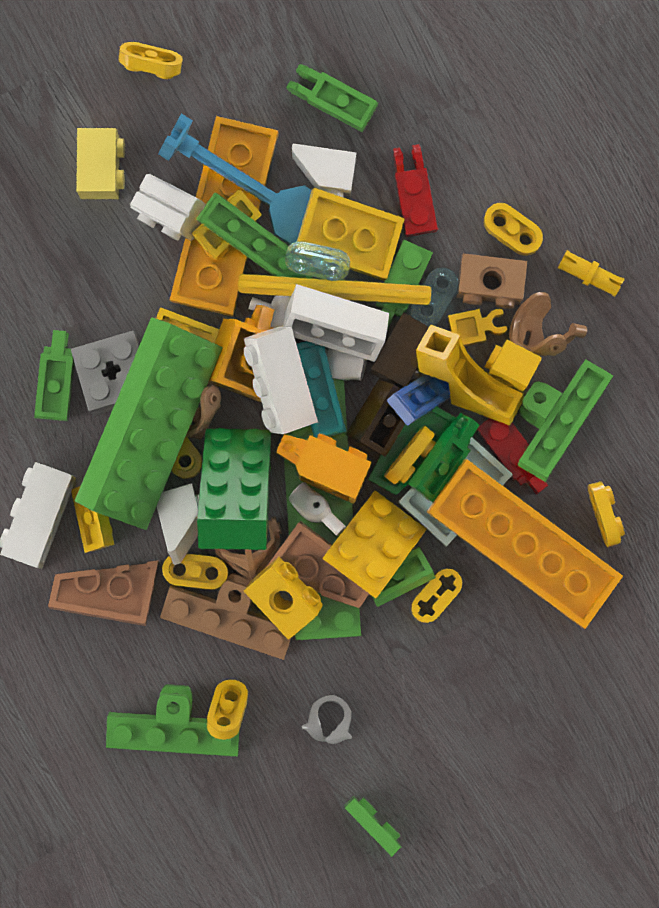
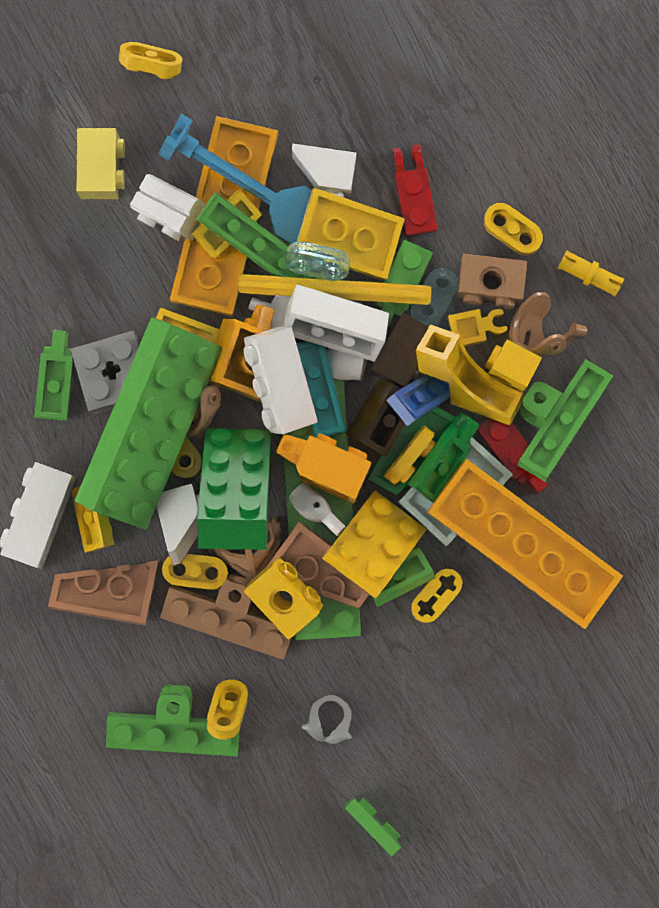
(334, 98): bright green hinge -> none
(609, 525): yellow plate -> none

